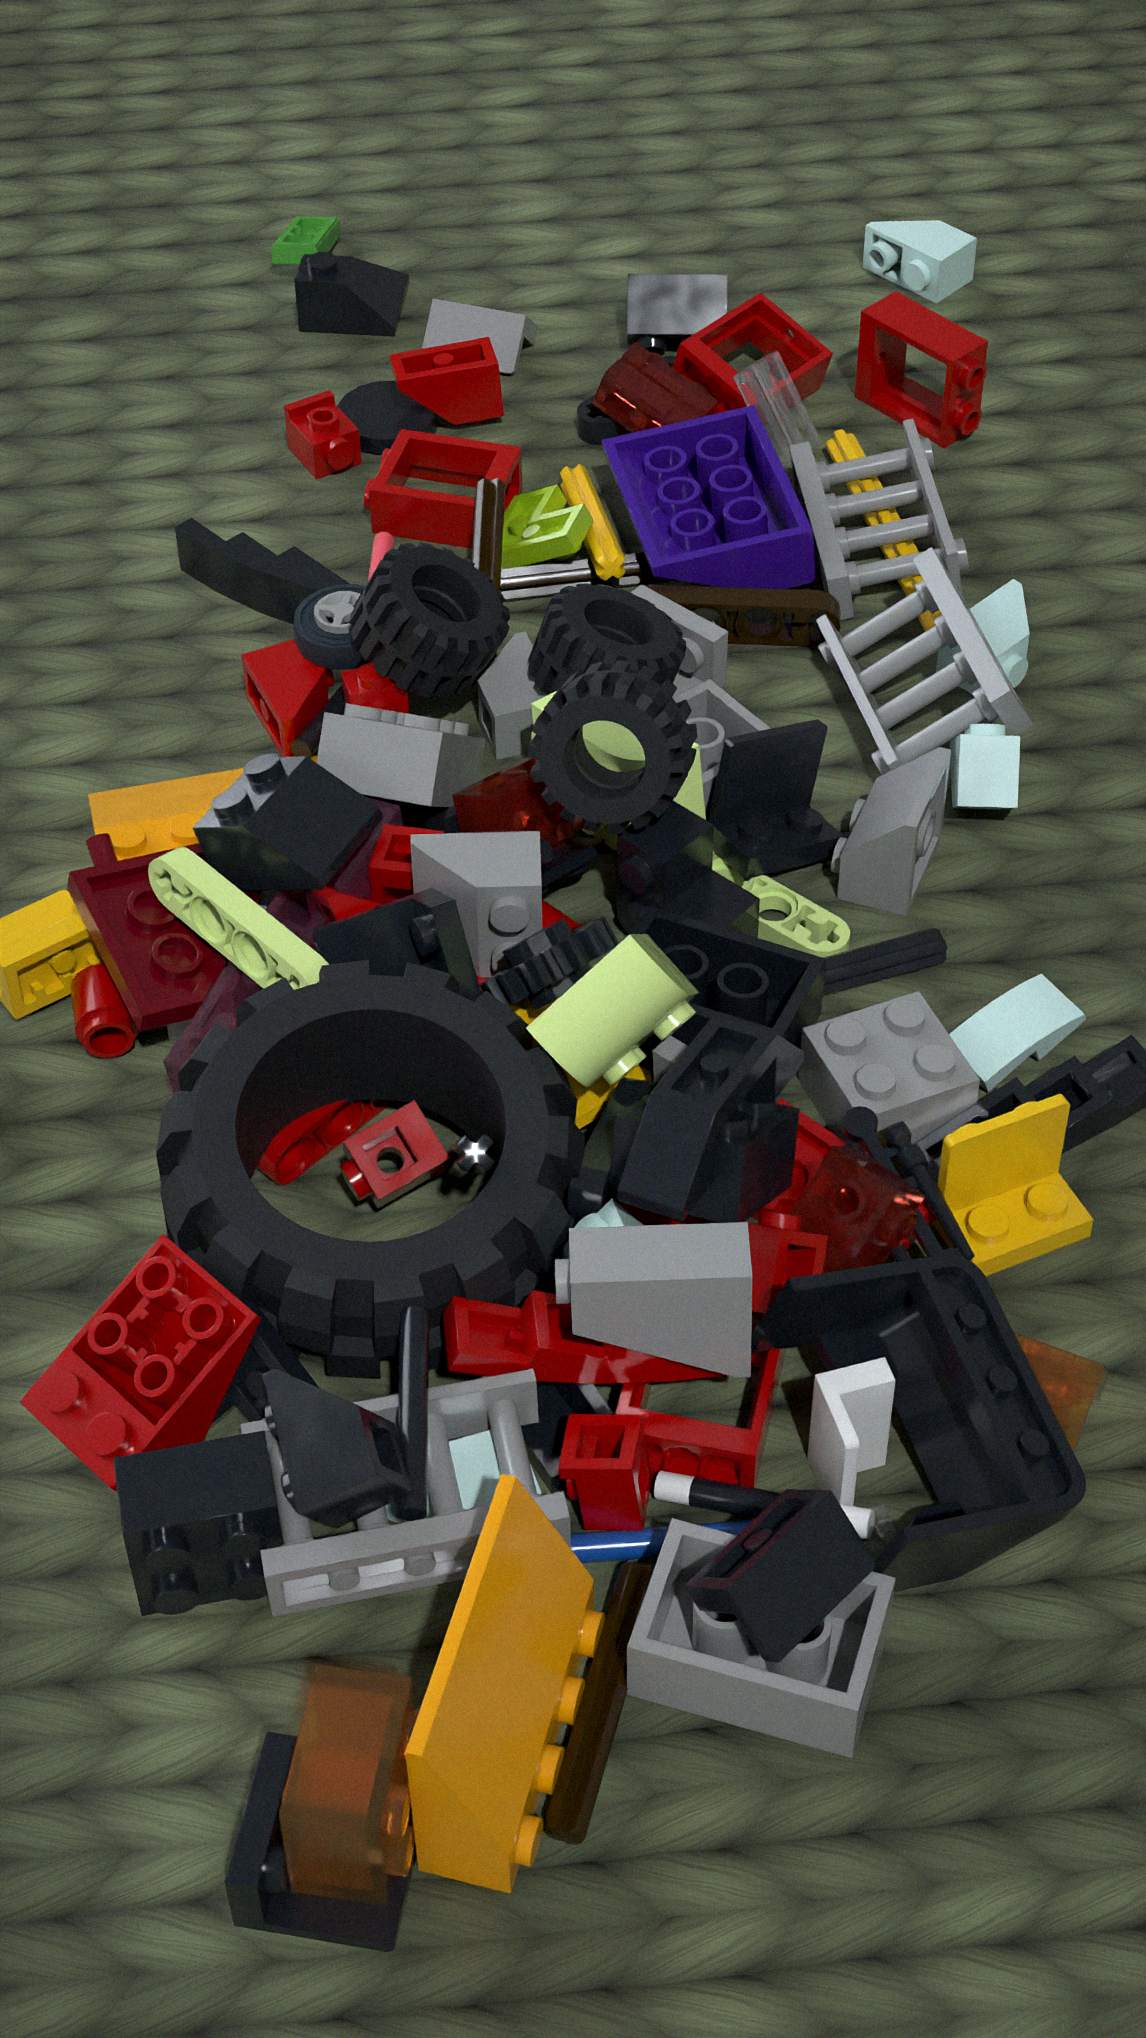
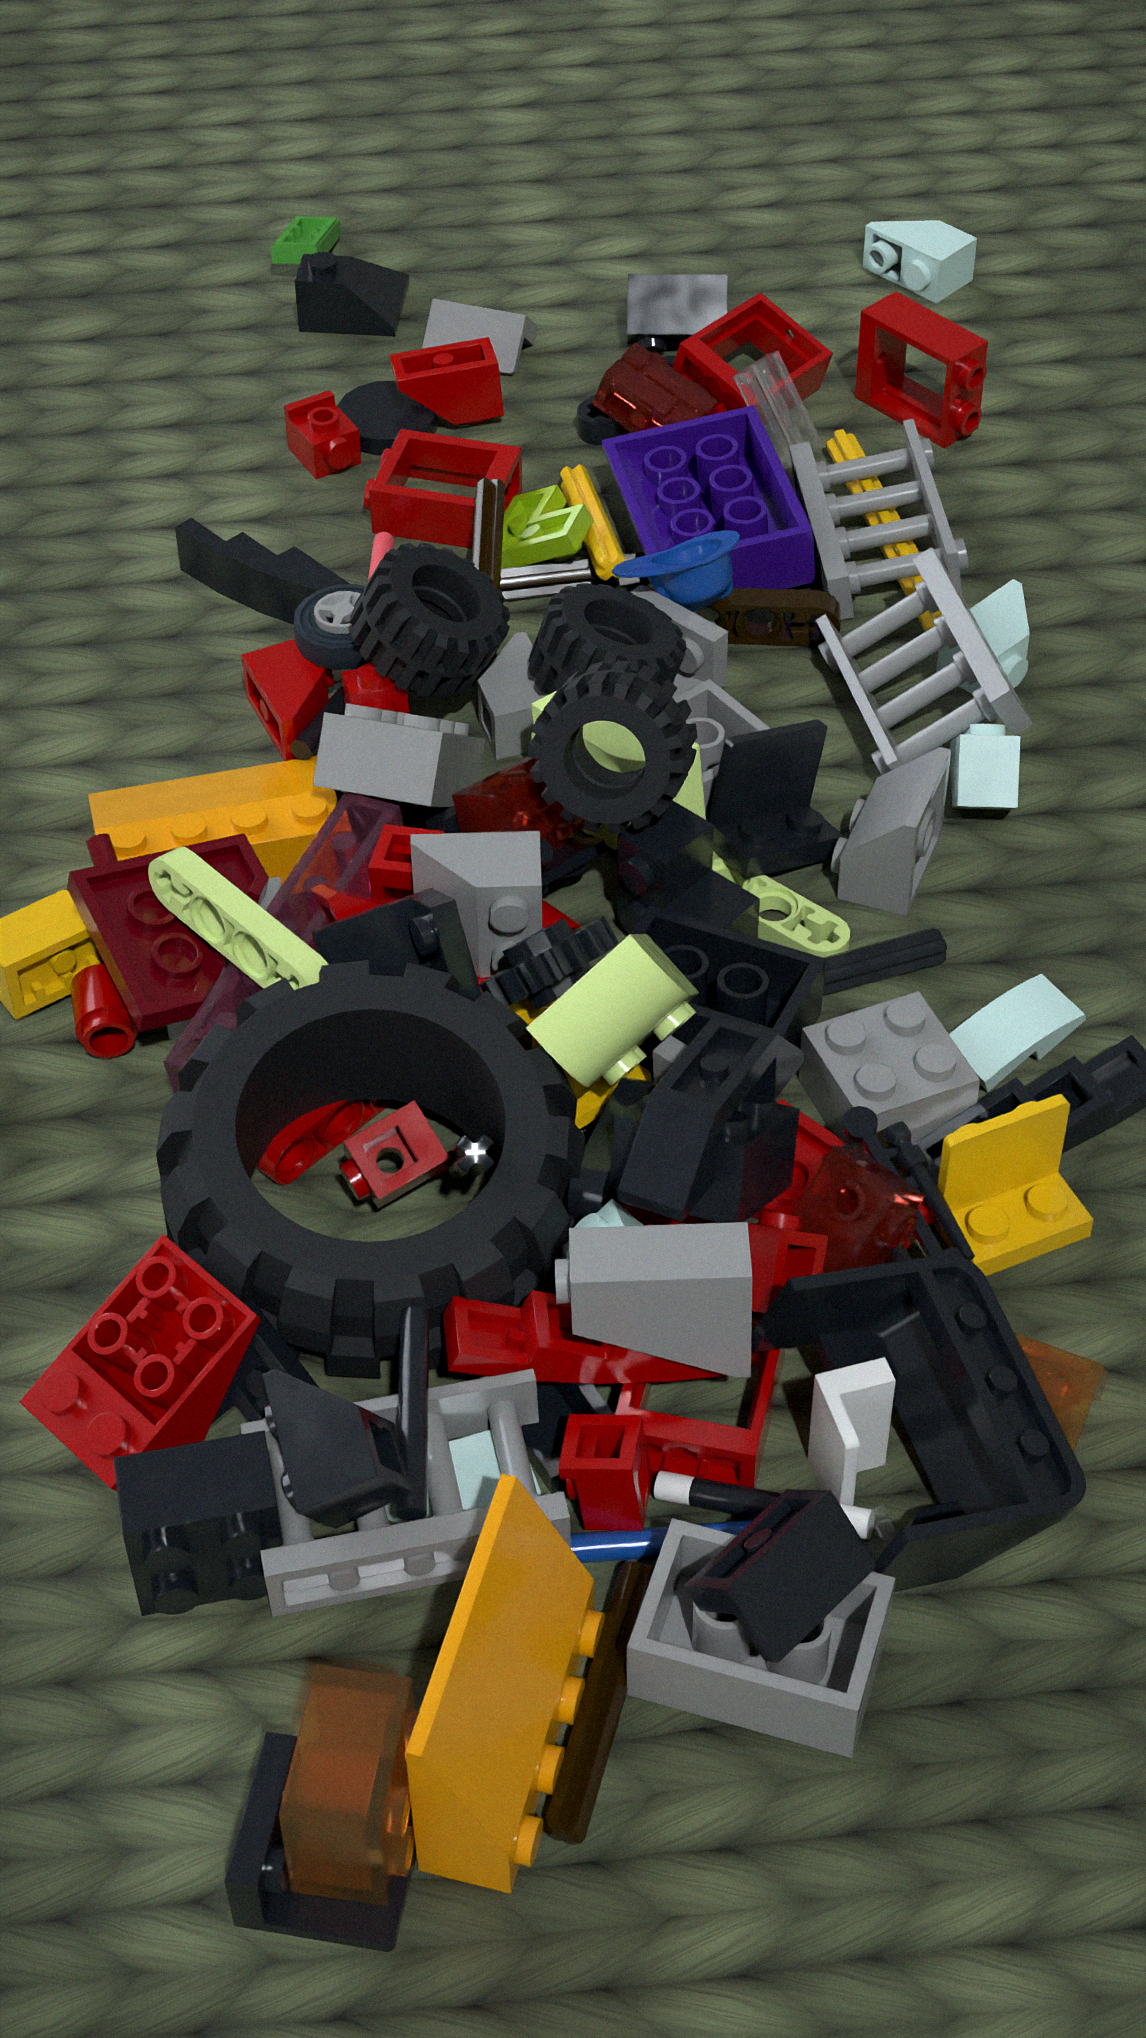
(285, 825): black slope -> none
(690, 572): none -> blue piece

